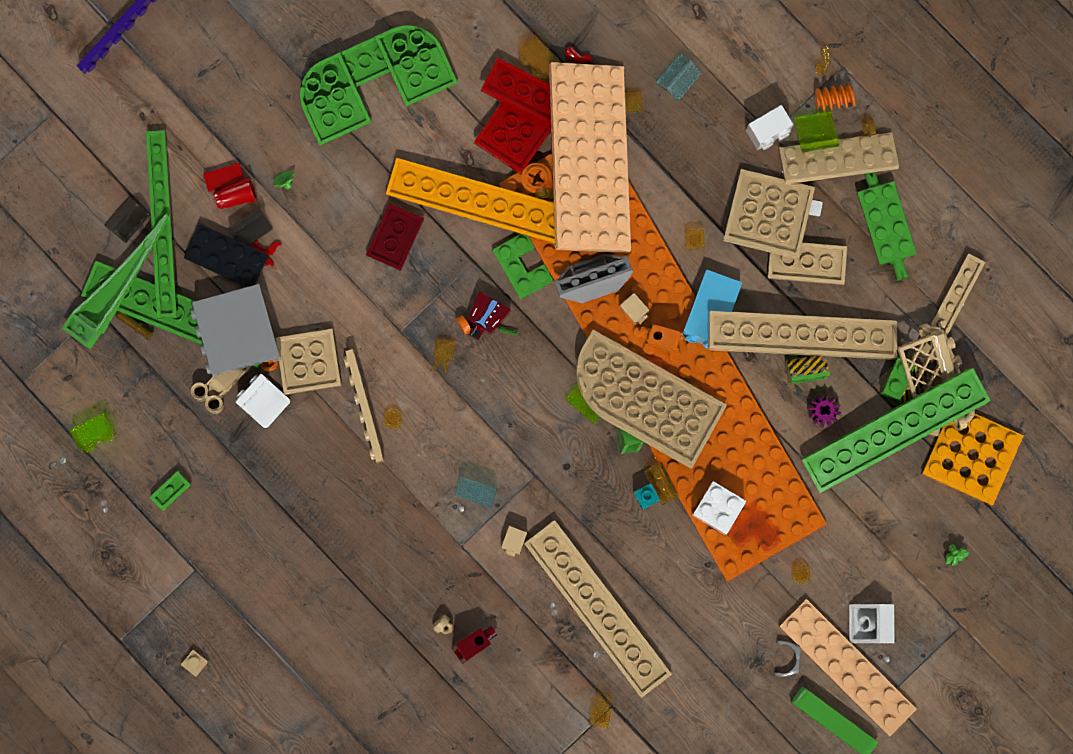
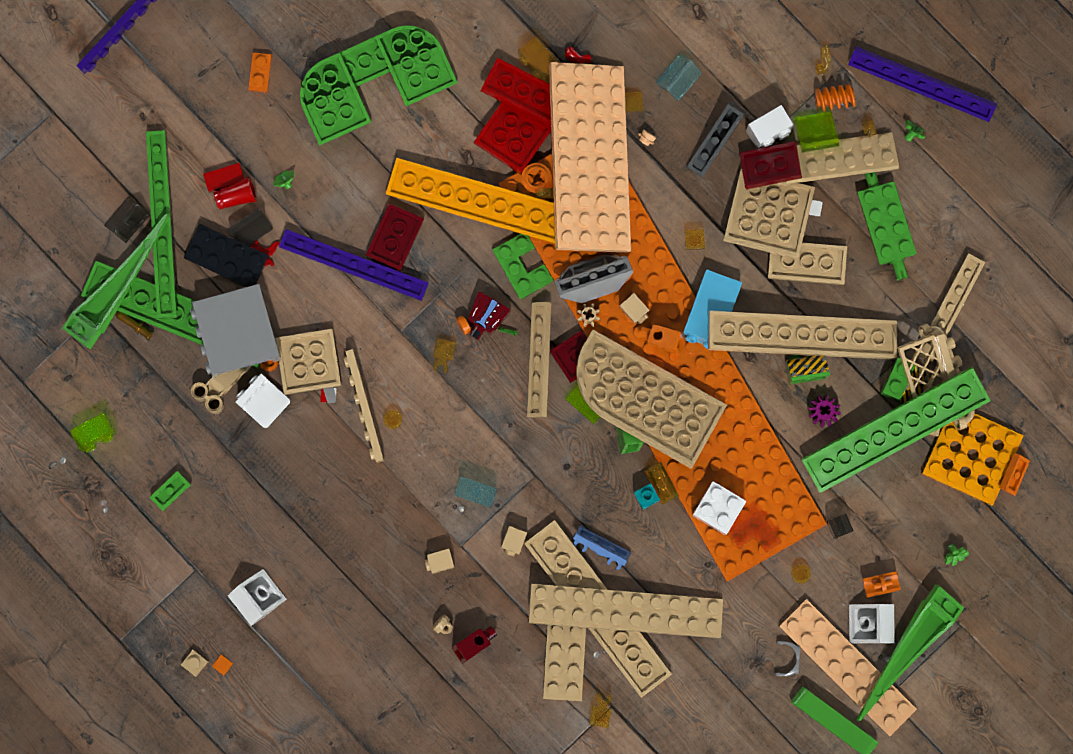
(222, 664): none -> orange sticker
(256, 597): none -> white slope
(260, 72): none -> orange plate
(328, 395): none -> light grey sticker
(353, 265): none -> dark purple plate
(439, 561): none -> tan brick
(539, 359): none -> tan plate
(564, 663): none -> tan plate
(567, 354): none -> dark red plate
(591, 320): none -> tan gear
(601, 546): none -> medium blue plate
(625, 611): none -> tan plate
(646, 137): none -> light nougat plate
(716, 138): none -> dark grey slope
(770, 165): none -> dark red plate
(839, 526): none -> clear smoke brick
(881, 584): none -> orange hips
(913, 131): none -> bright green plant
(922, 84): none -> dark purple plate
(929, 622): none -> bright green plate
(1014, 474): none -> orange plate

